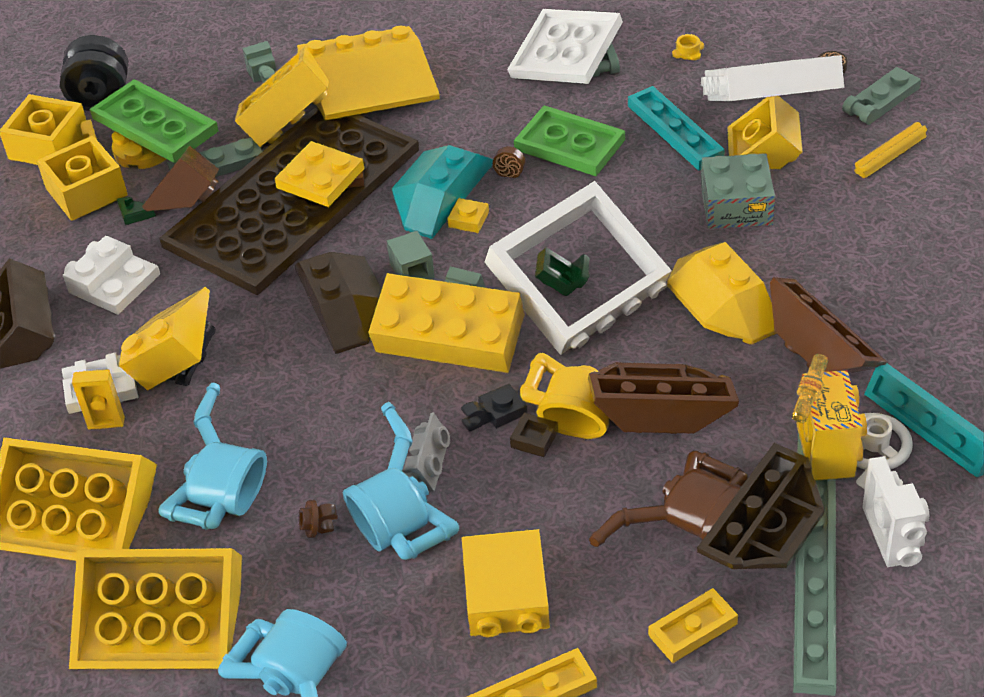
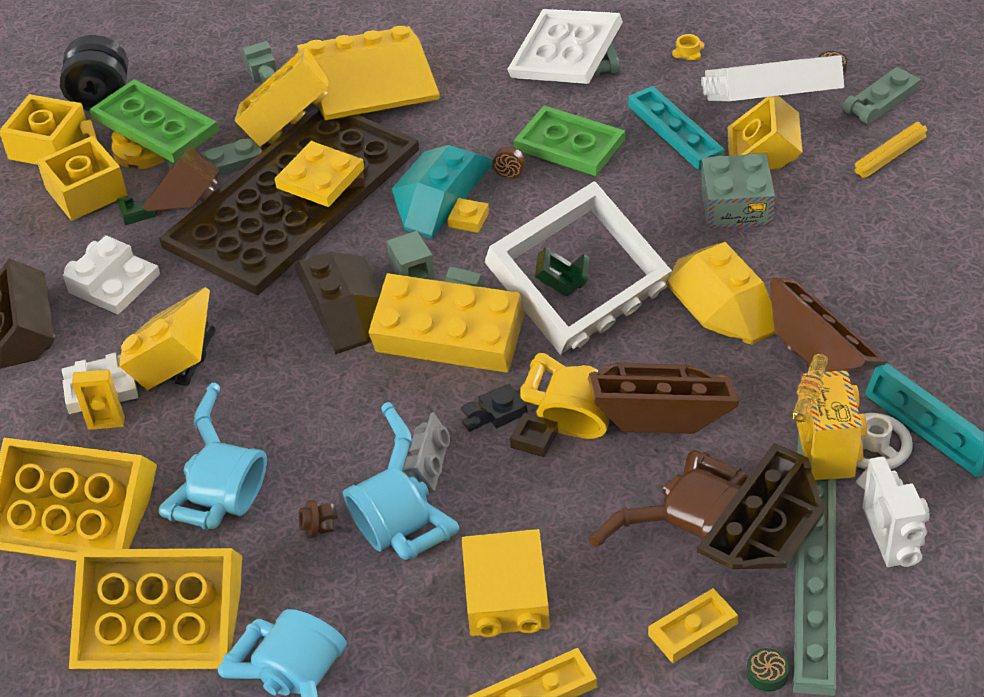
(767, 669): none -> tile

